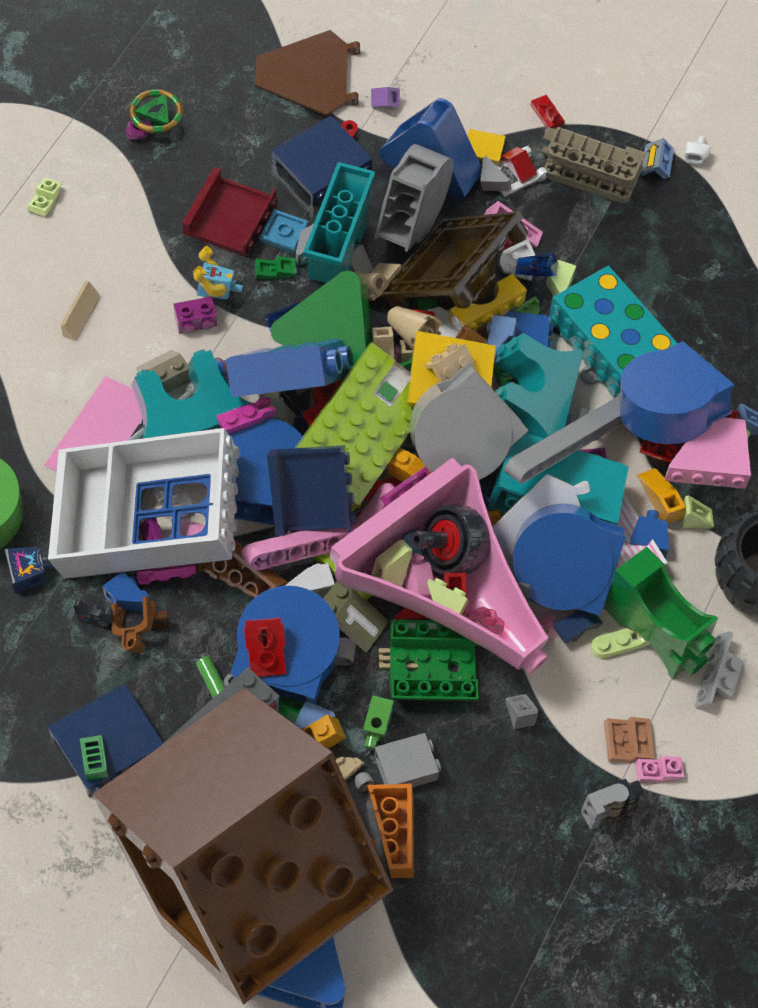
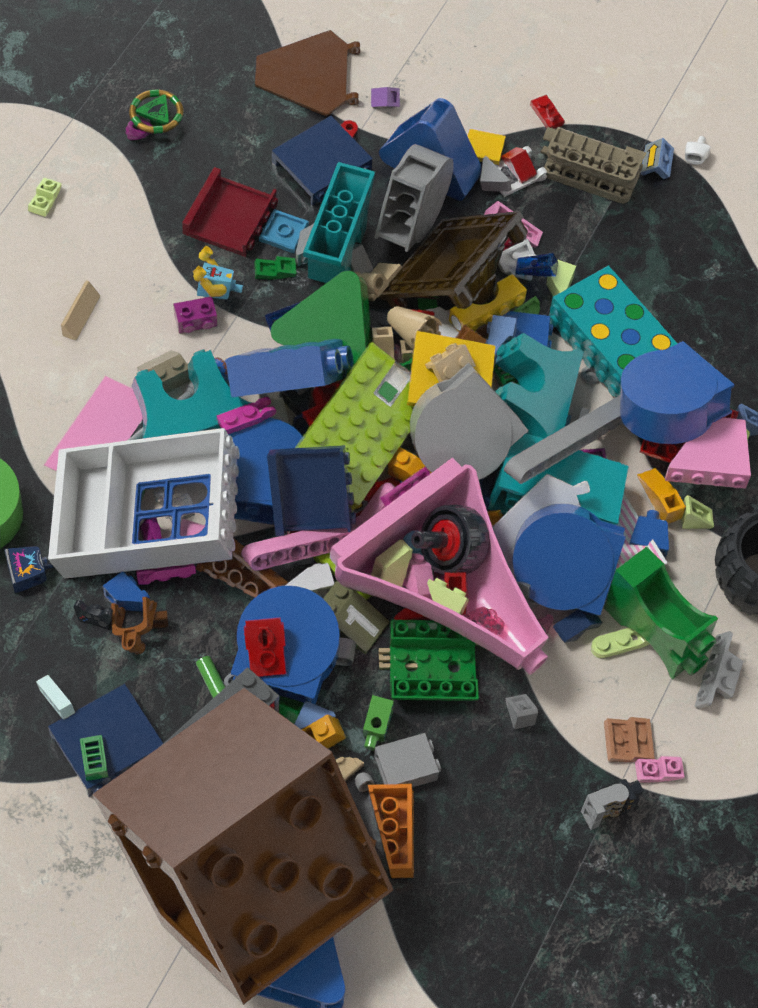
(55, 697): none -> light aqua piece

